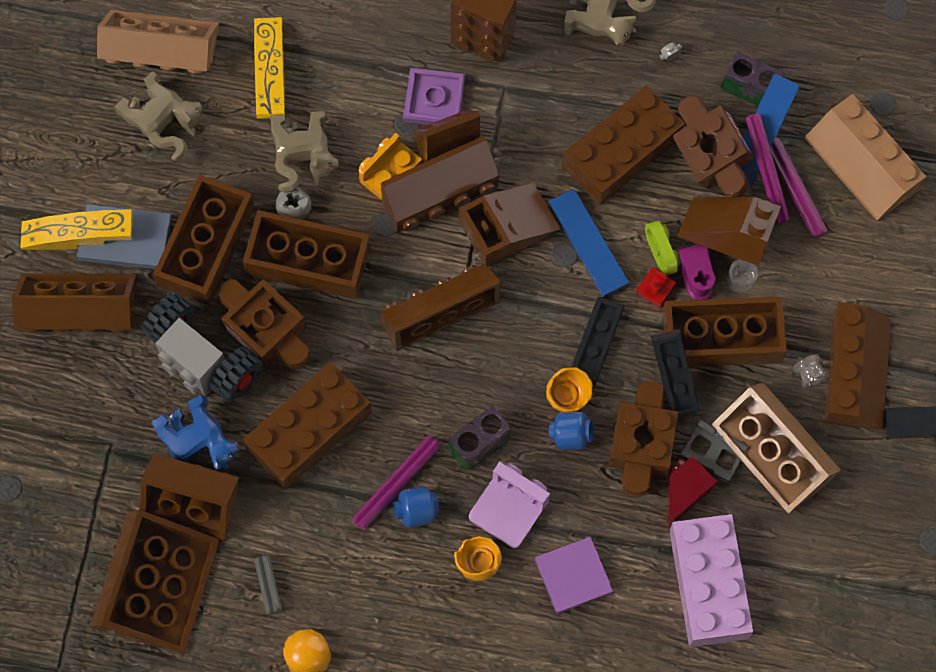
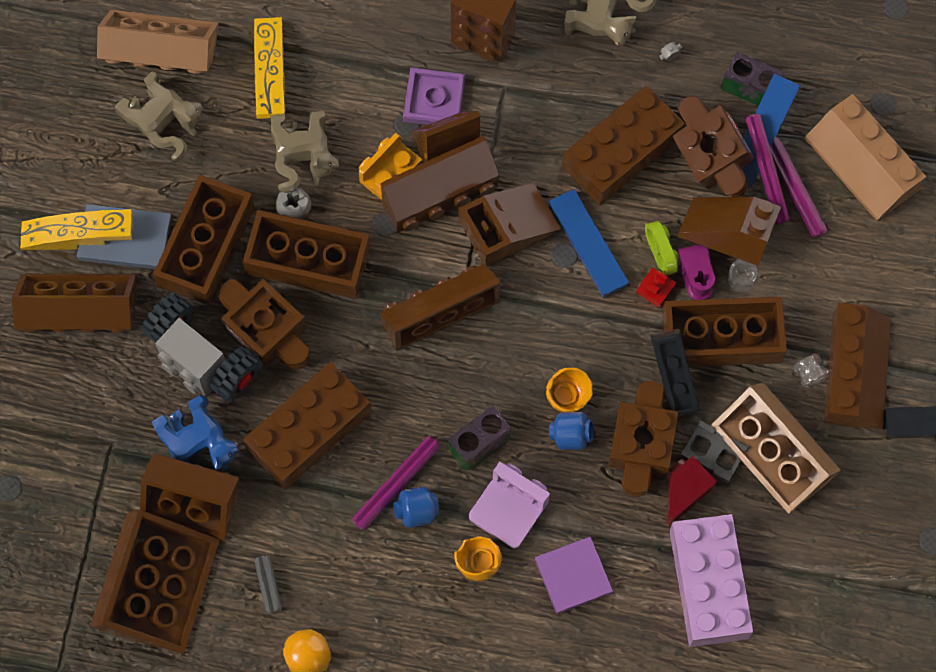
(598, 337): black tile -> none

